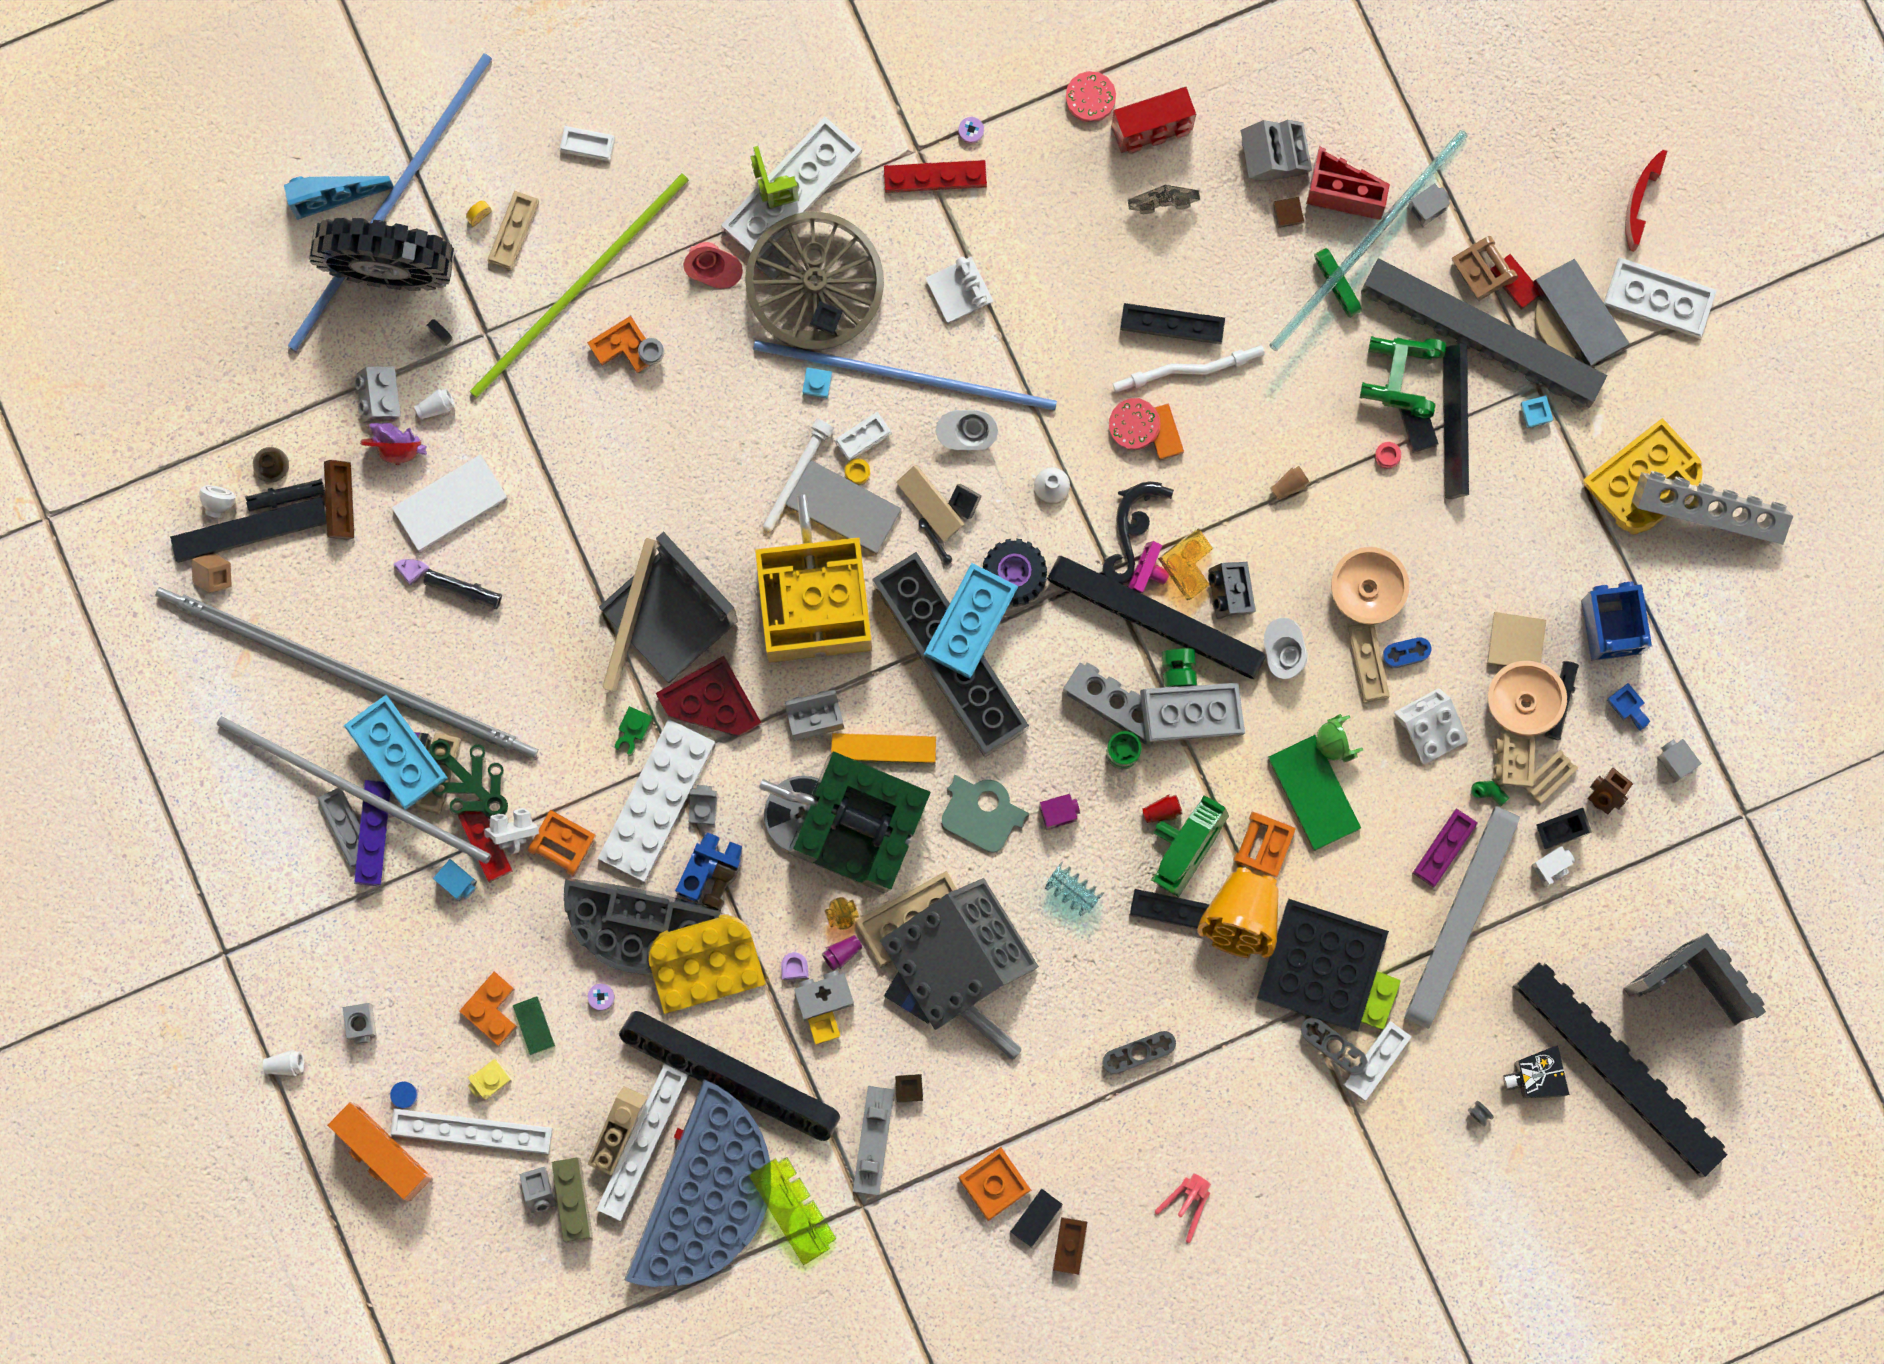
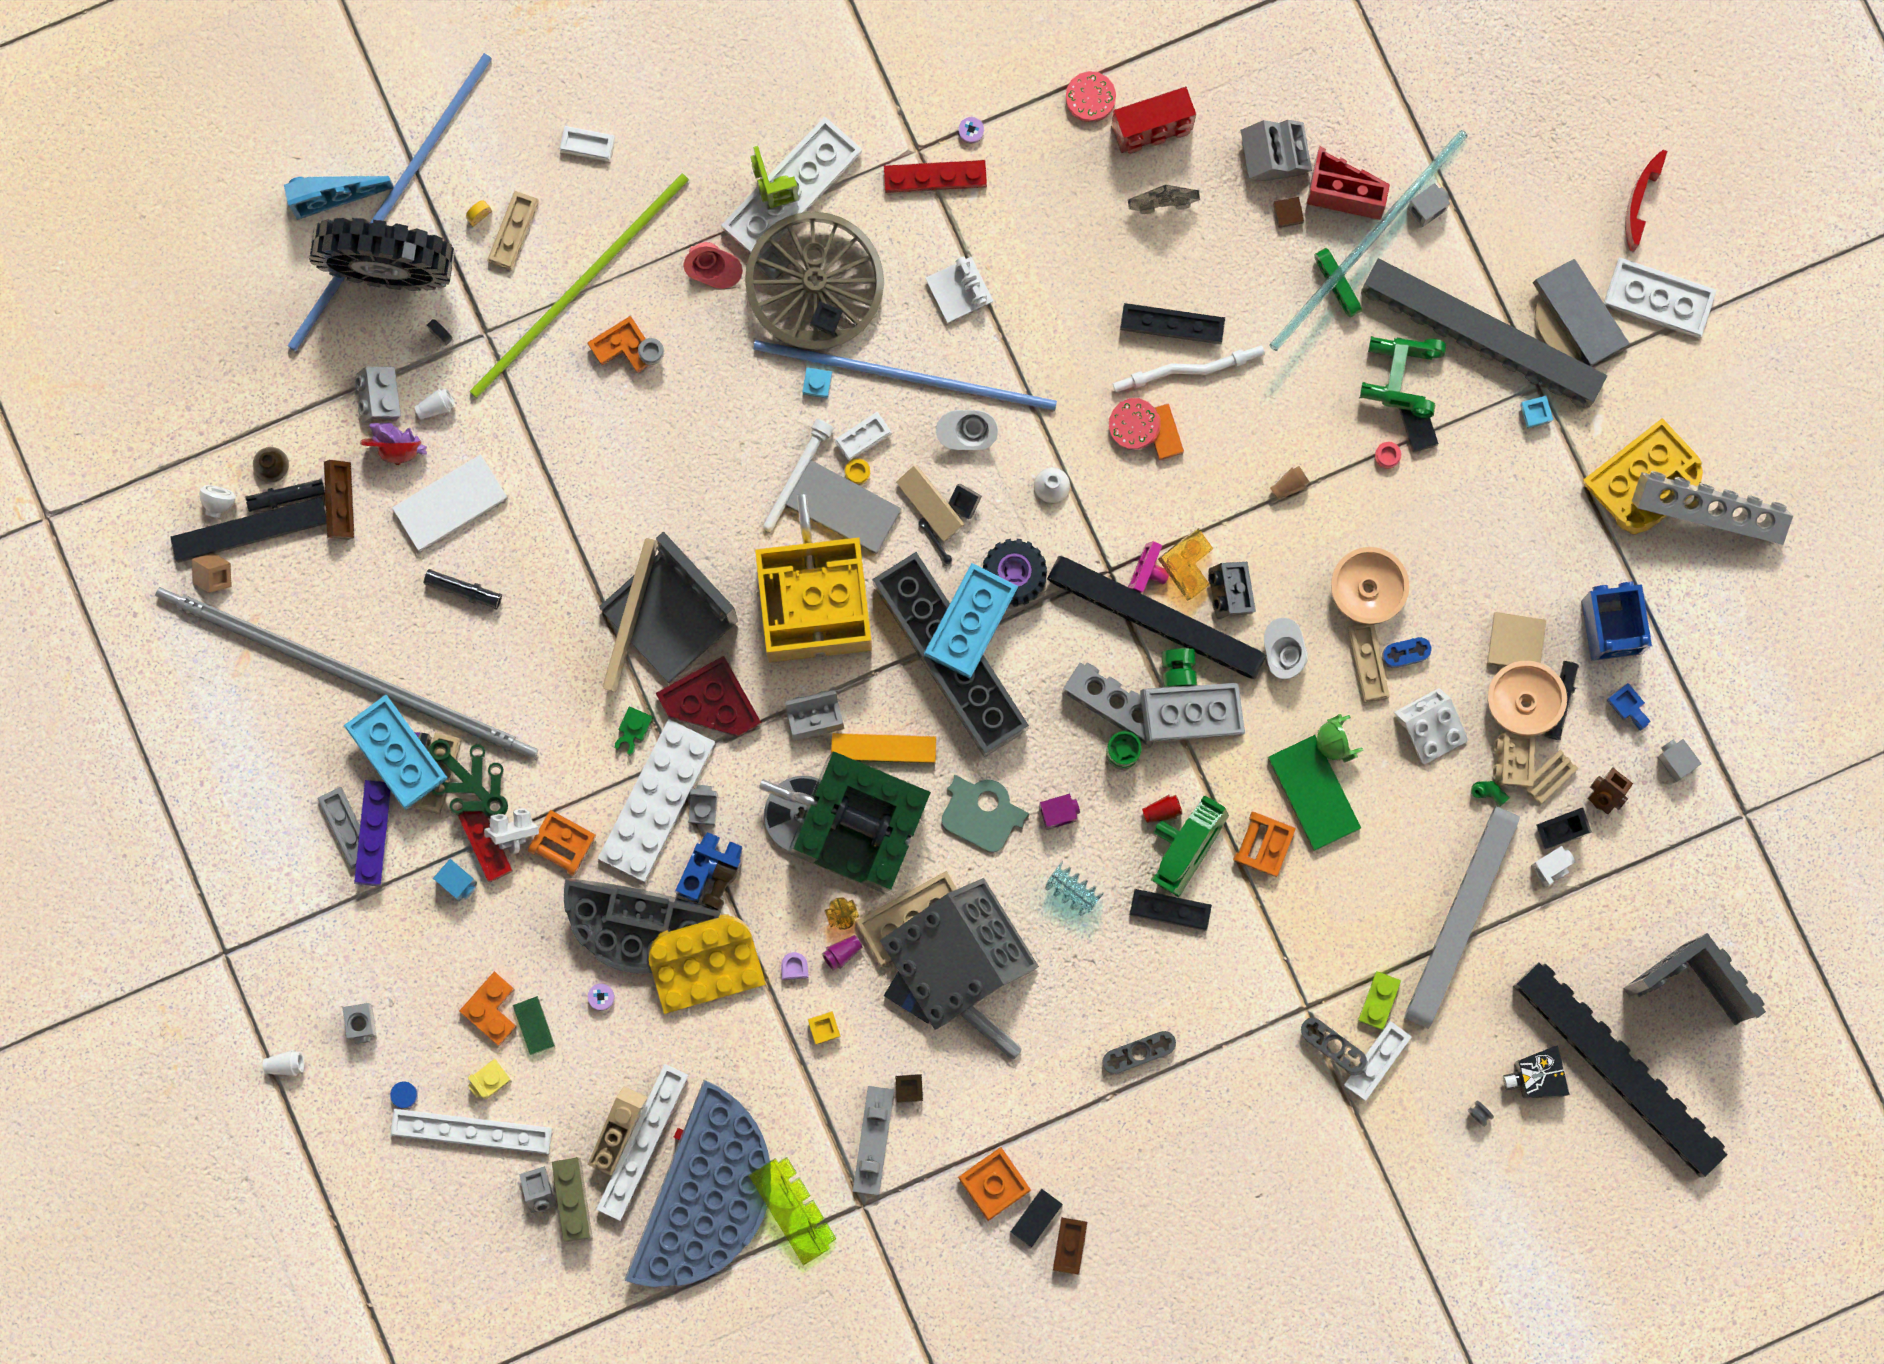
(354, 790): light grey piece -> none
(379, 1151): orange brick -> none
(411, 569): lavender tile -> none
(730, 1074): black beam -> none
(837, 1000): light grey brick -> none
(1124, 528): black plant -> none
(1196, 1189): coral plant -> none
(1243, 915): light orange cone -> none
(1322, 965): black plate -> none
(1445, 847): magenta tile -> none
(1456, 421): black tile -> none
(1477, 273): medium nougat plate -> none
(1522, 290): red tile -> none

